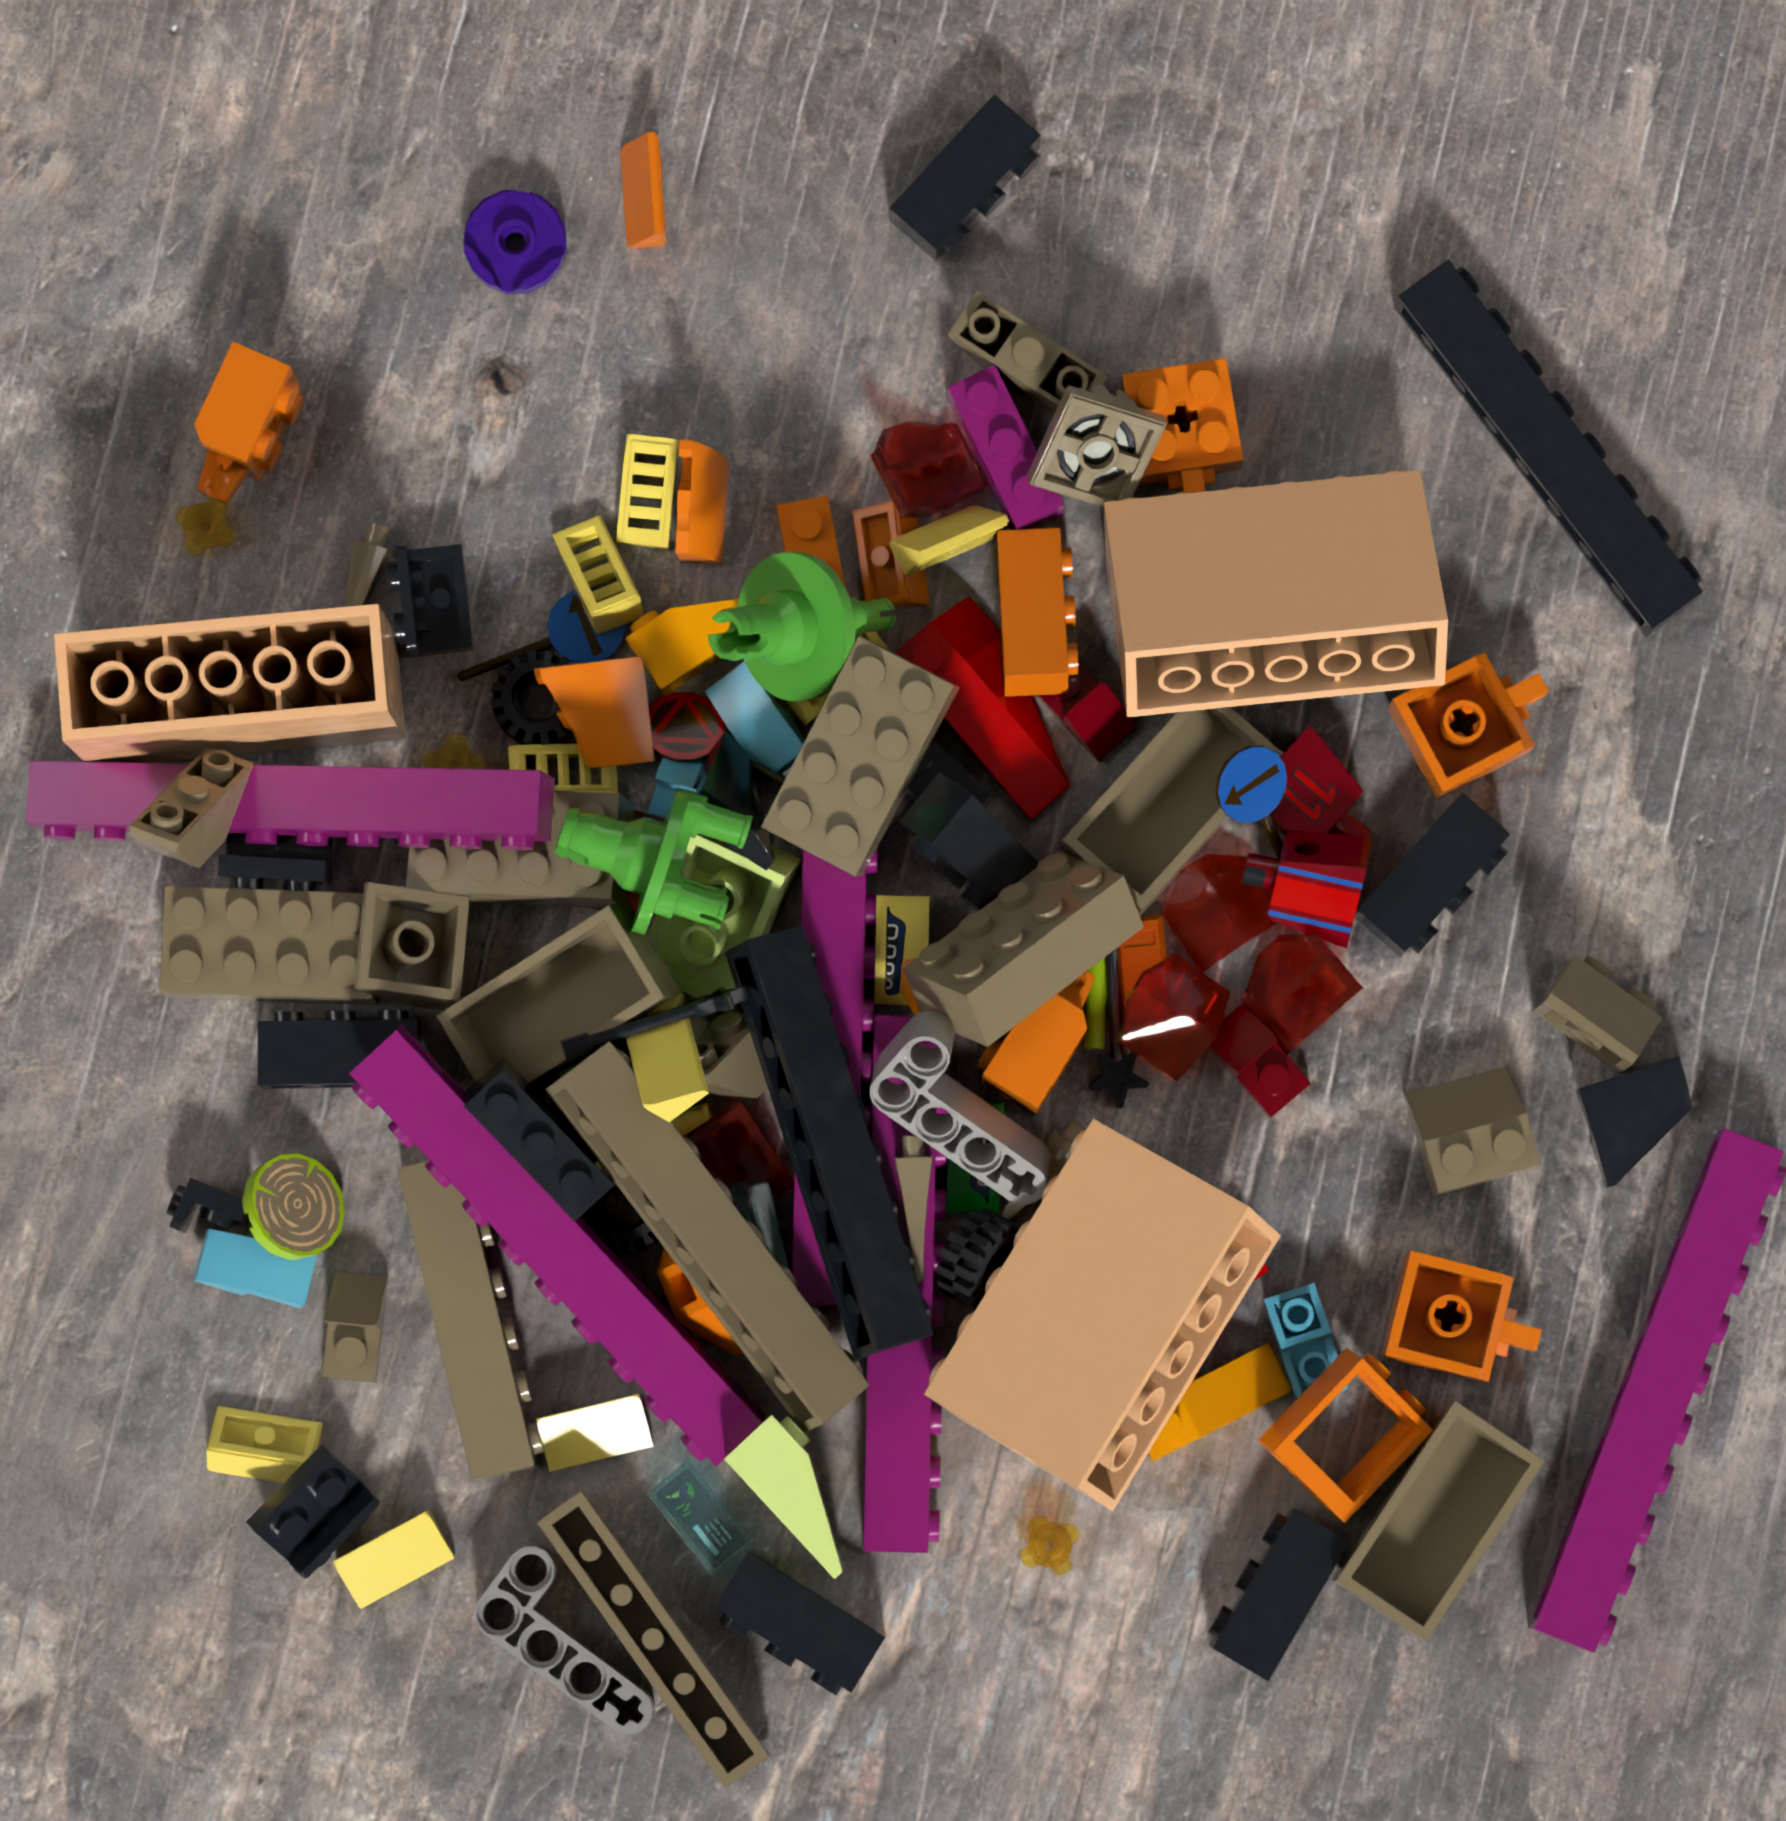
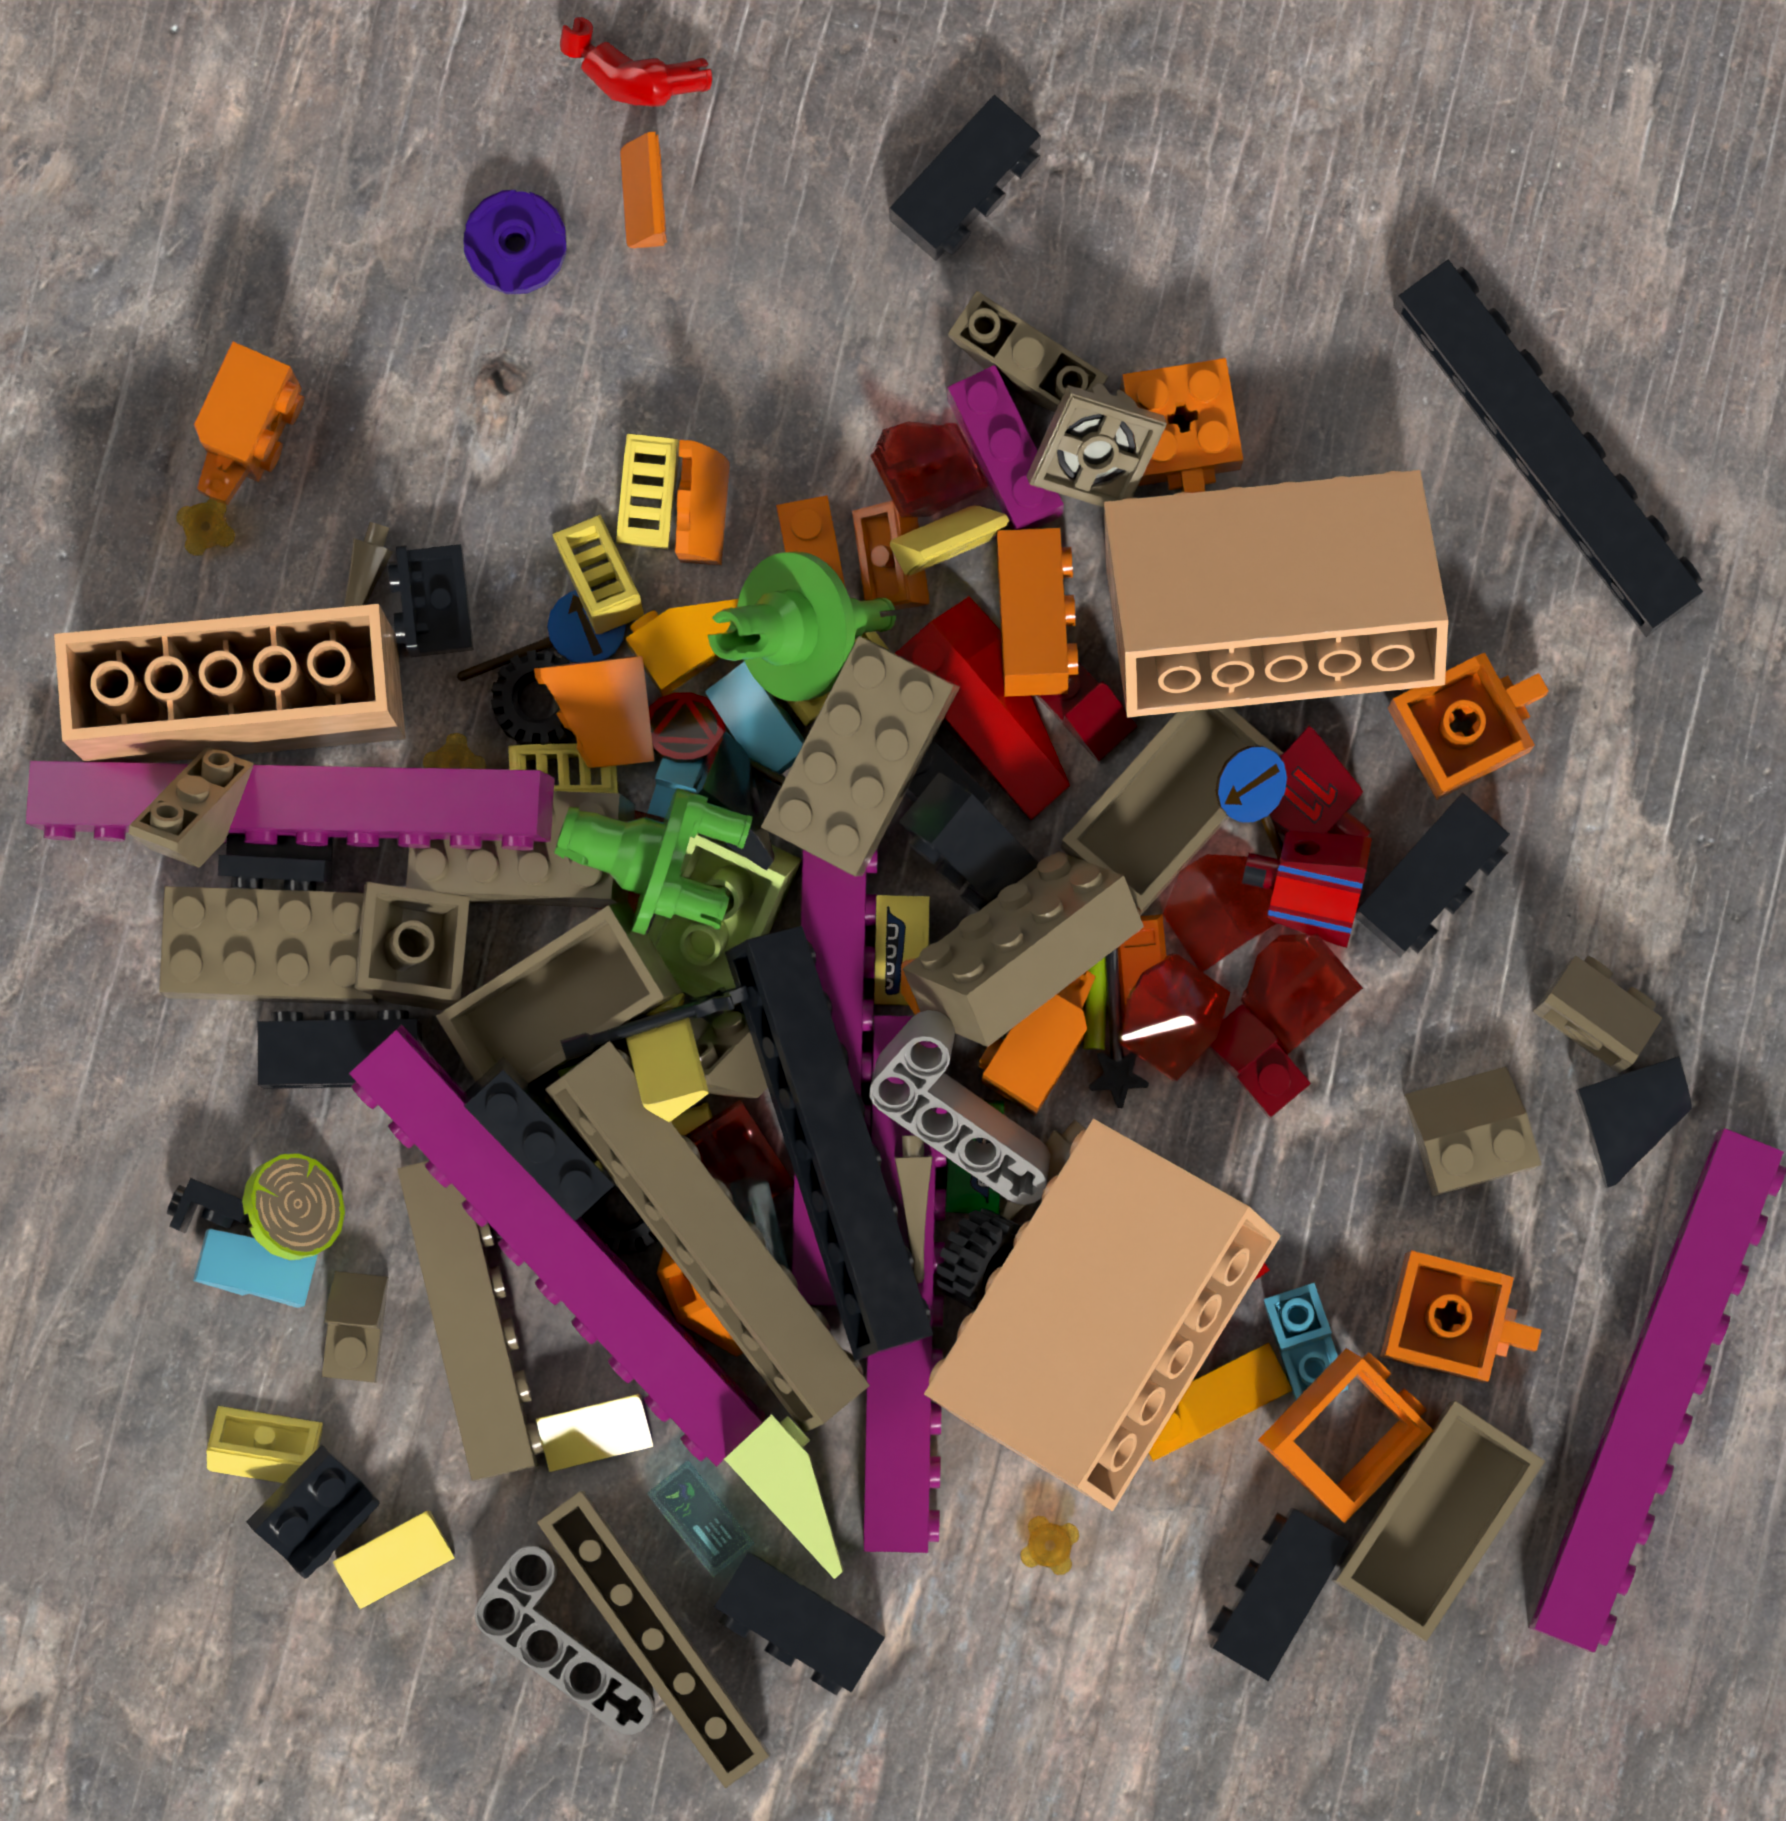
(629, 81): none -> red arm

